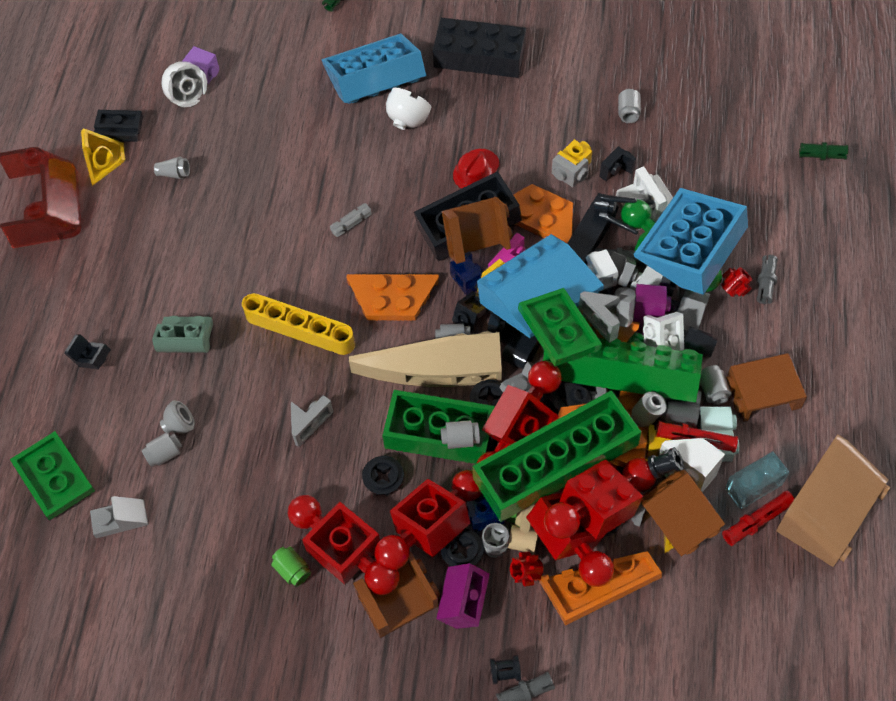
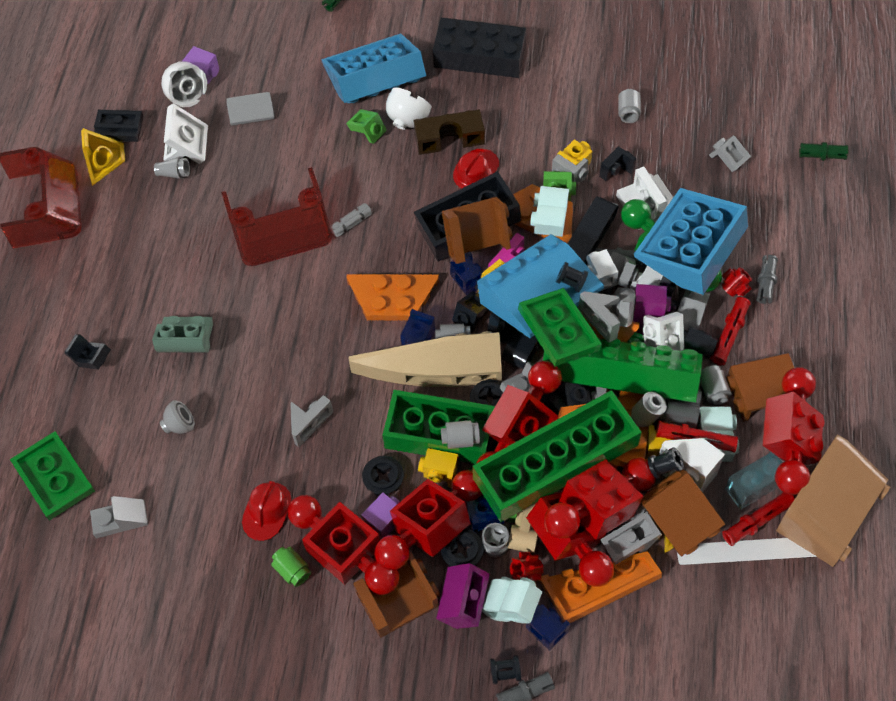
(161, 449): light grey brick -> none
(184, 135): none -> white bracket
(250, 108): none -> light grey slope
(266, 511): none -> red piece
(281, 232): none -> clear red windscreen
(305, 332): yellow beam -> none
(367, 123): none -> bright green bracket
(379, 515): none -> medium lavender brick
(418, 328): none -> clear blue brick
(439, 466): none -> yellow brick
(465, 125): none -> dark brown arch
(511, 600): none -> light aqua brick
(547, 626): none -> clear blue brick
(551, 211): none -> light aqua brick
(560, 180): none -> bright green bracket
(571, 277): none -> black bush
(607, 204): black plant -> none
(631, 538): none -> light grey slope
(721, 353): none -> red pin
(730, 152): none -> light grey bracket
(744, 551): none -> white sticker
(794, 430): none -> red brick

